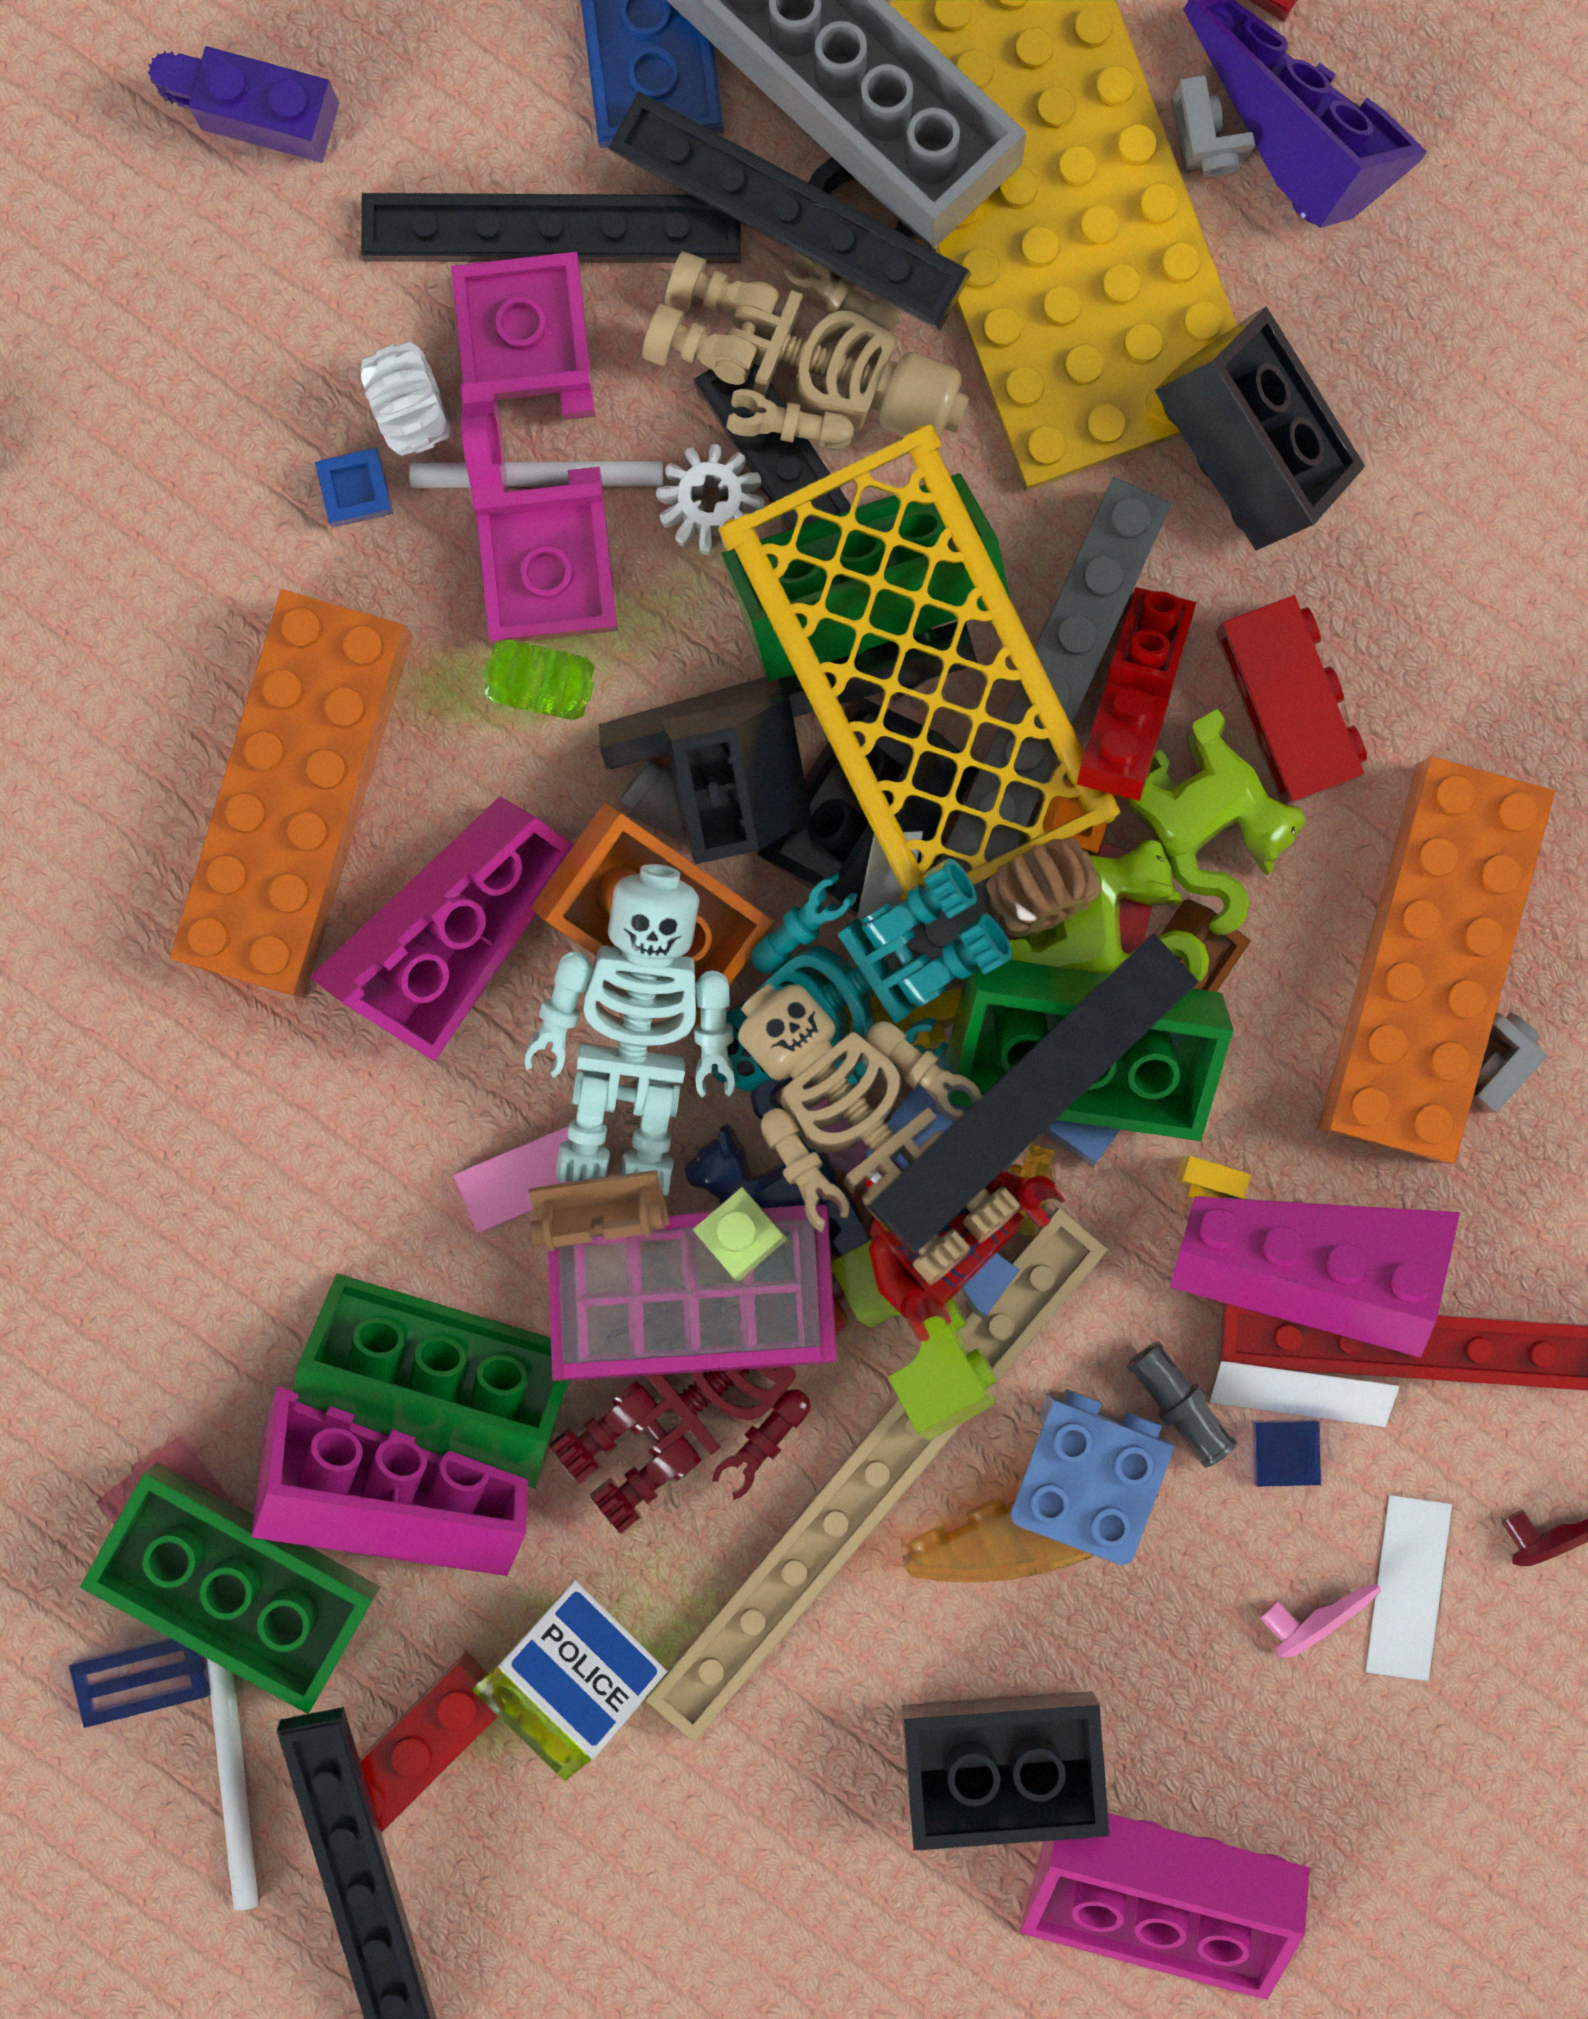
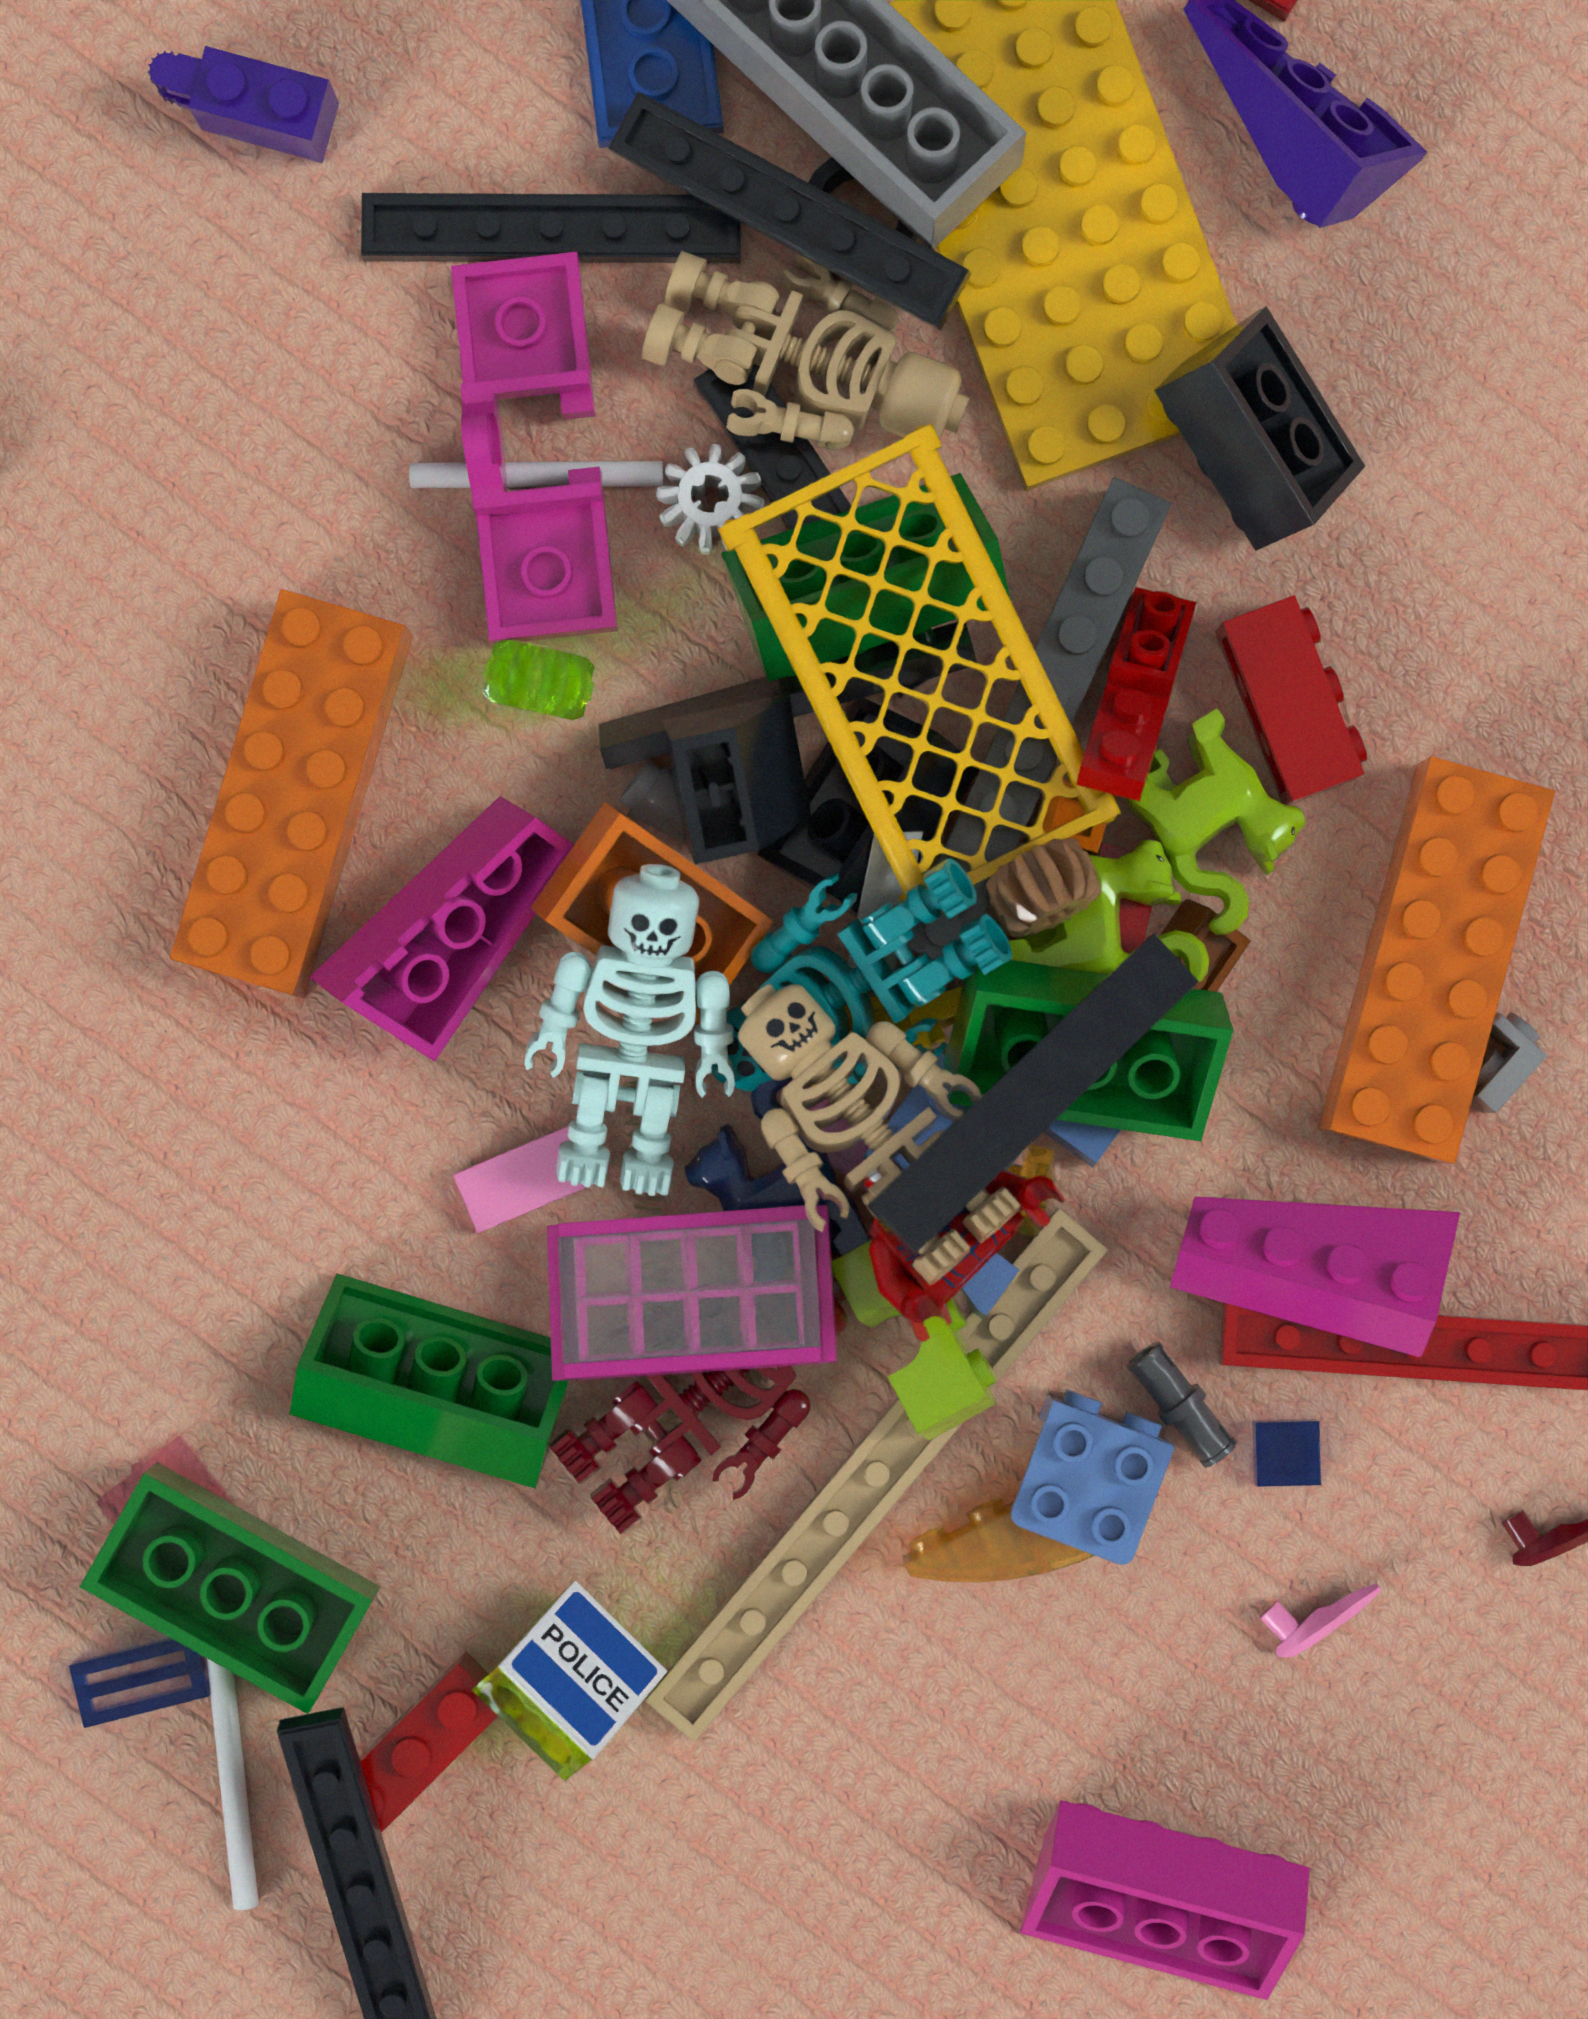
(354, 487): blue plate -> none
(382, 1494): dark pink wedge -> none
(405, 398): white gear -> none
(598, 1206): medium nougat hinge -> none
(740, 1234): yellowish green plate -> none
(1005, 1770): black slope -> none
(1197, 123): light grey bracket -> none
(1211, 1179): yellow plate -> none
(1304, 1394): white sticker -> none
(1409, 1588): white sticker -> none

